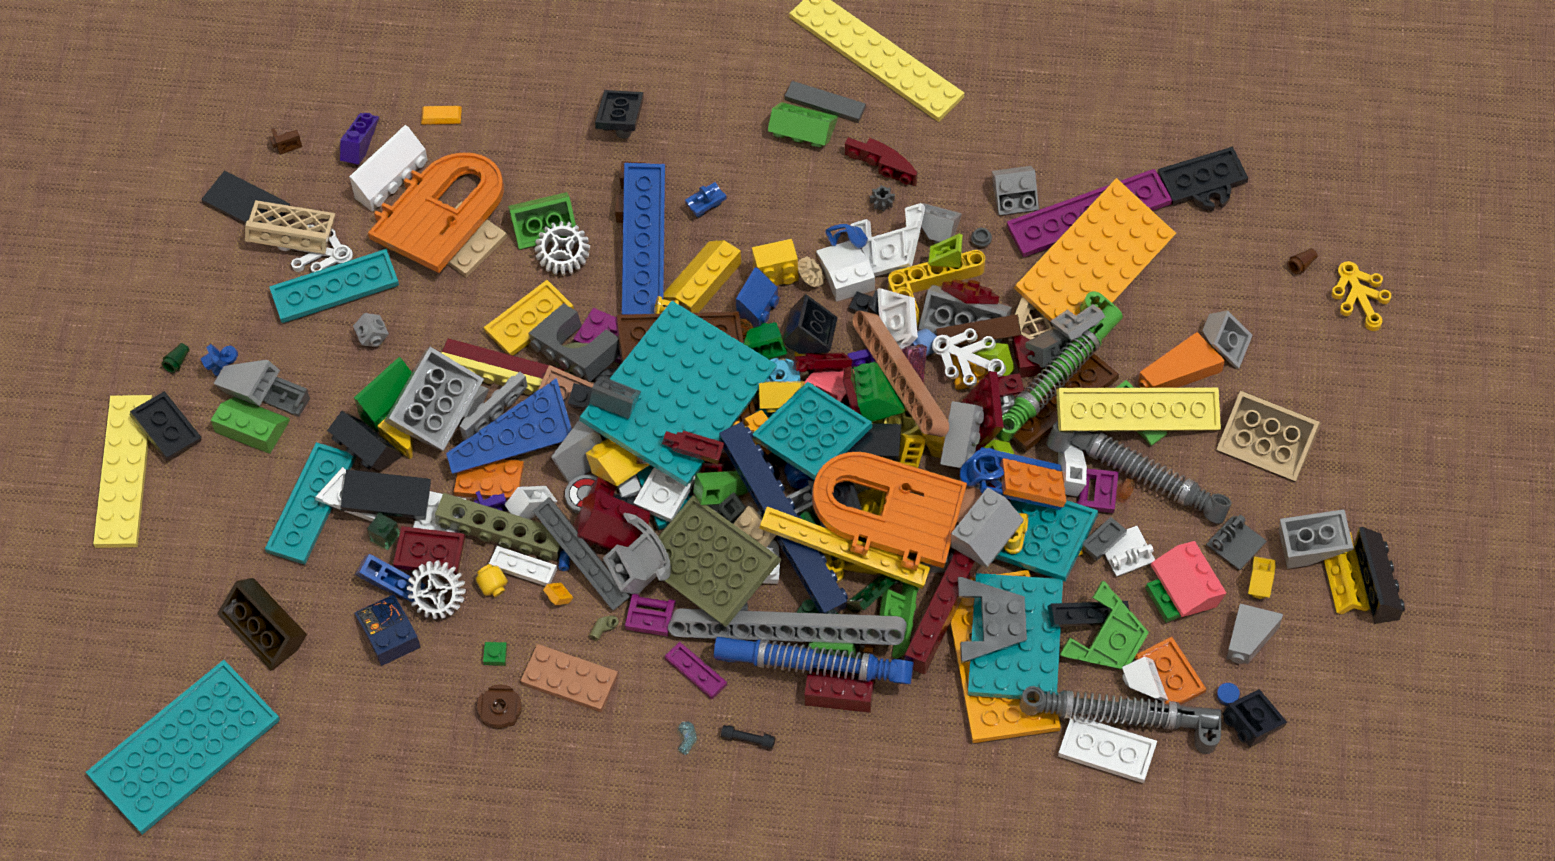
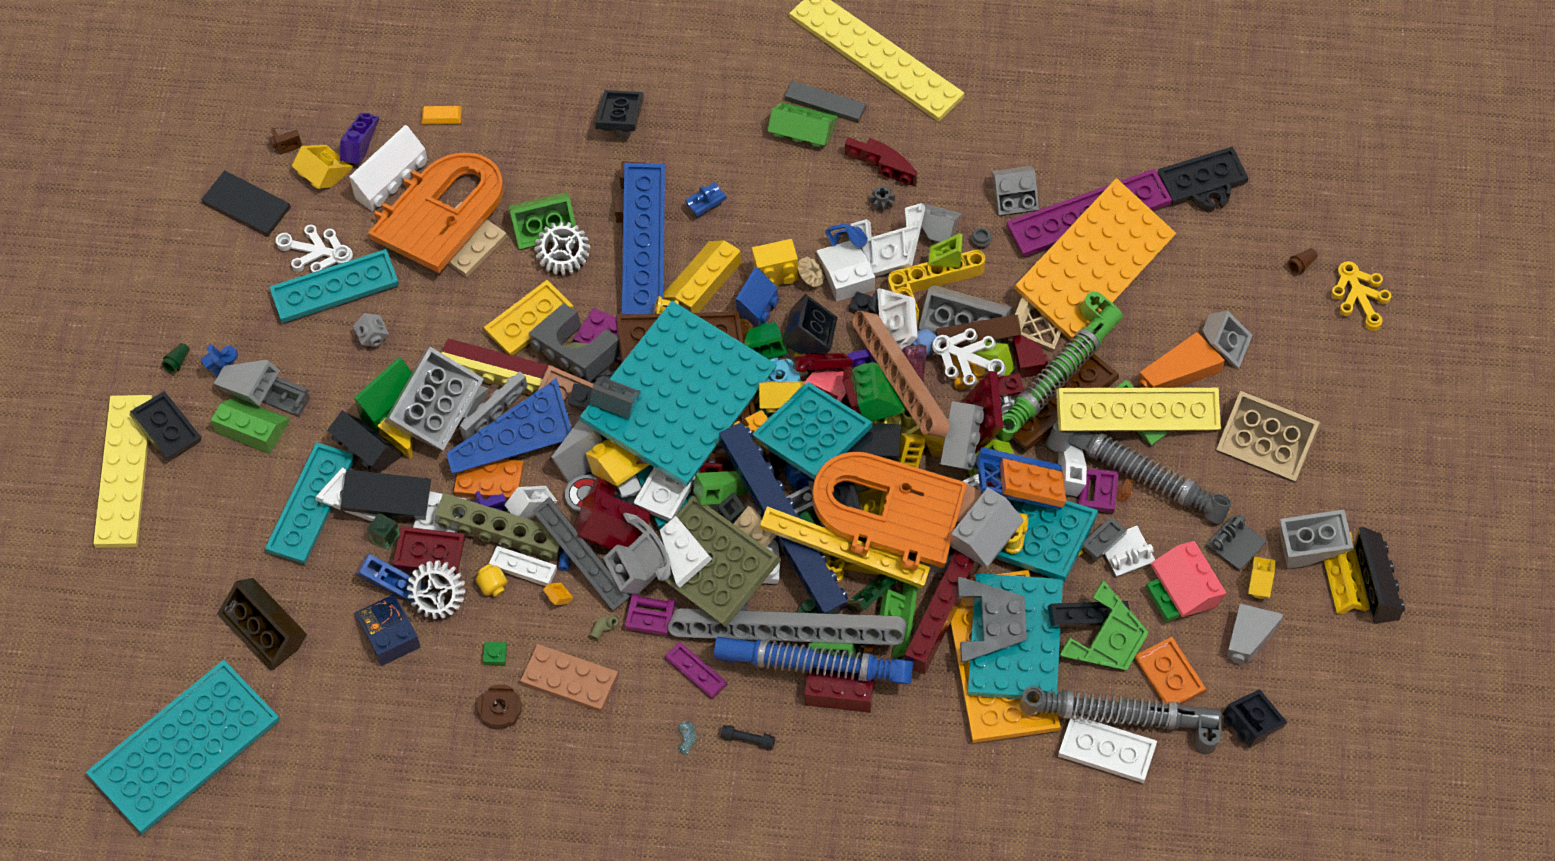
(287, 235): tan fence -> none
(320, 165): none -> yellow slope
(684, 551): none -> white wing
(694, 445): dark red hinge -> none
(970, 292): dark red plate -> none
(970, 473): blue piece -> none
(1046, 347): dark grey hinge -> none
(1074, 325): light grey plate -> none
(1144, 678): white slope -> none
(1227, 693): blue tile -> none

